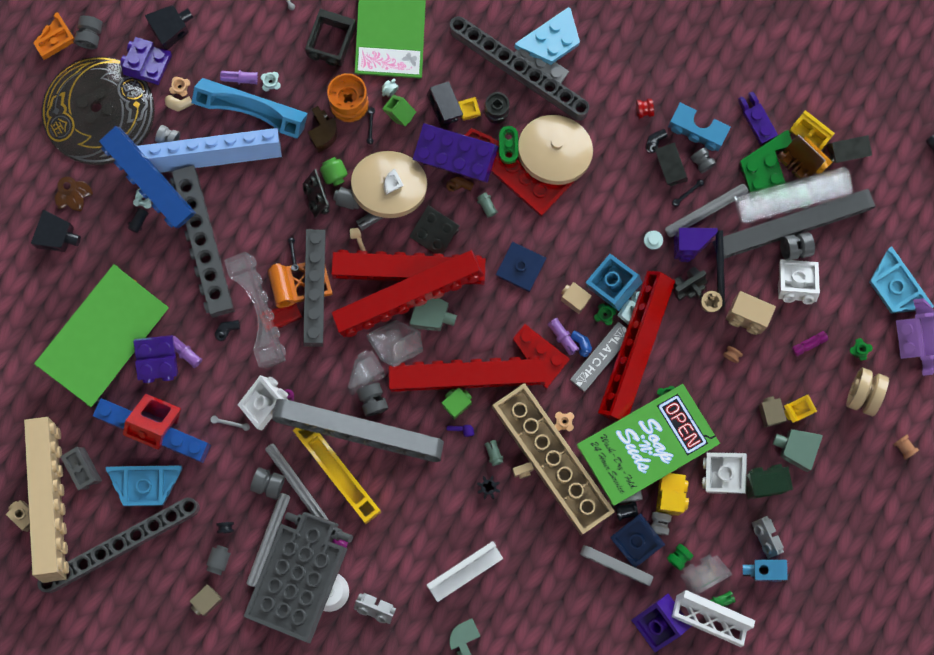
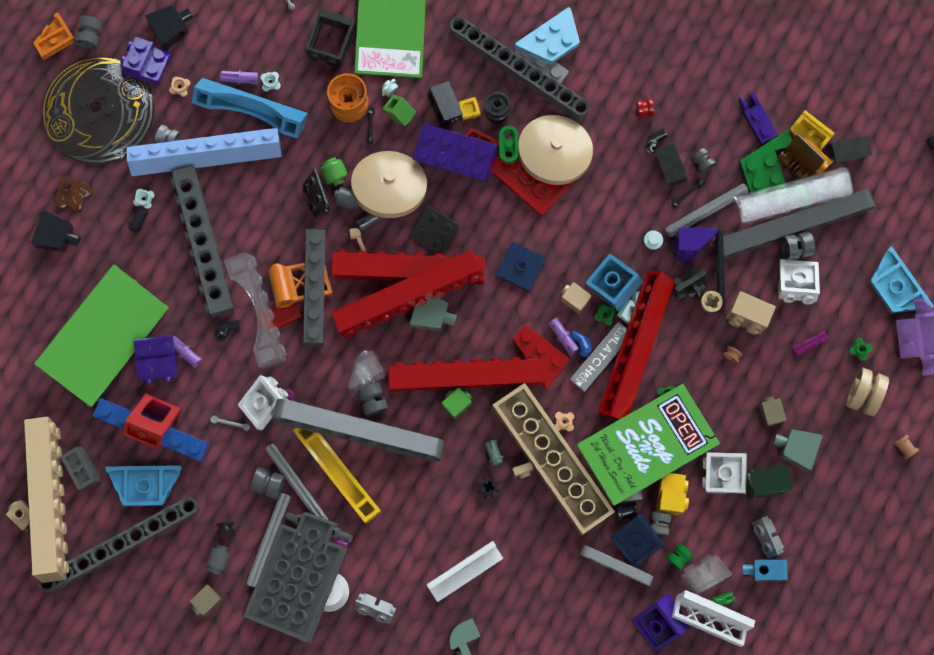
(147, 177): blue brick -> none
(176, 104): tan arm -> none
(294, 268): black hinge -> none
(325, 133): dark brown brick -> none
(392, 182): white tile -> none
(396, 342): clear slope -> none
(459, 182): reddish brown arm -> none
(467, 429): dark purple hand -> none
(487, 205): sand green pin -> none
(683, 123): dark azure arch -> none
(799, 409): yellow bracket -> none

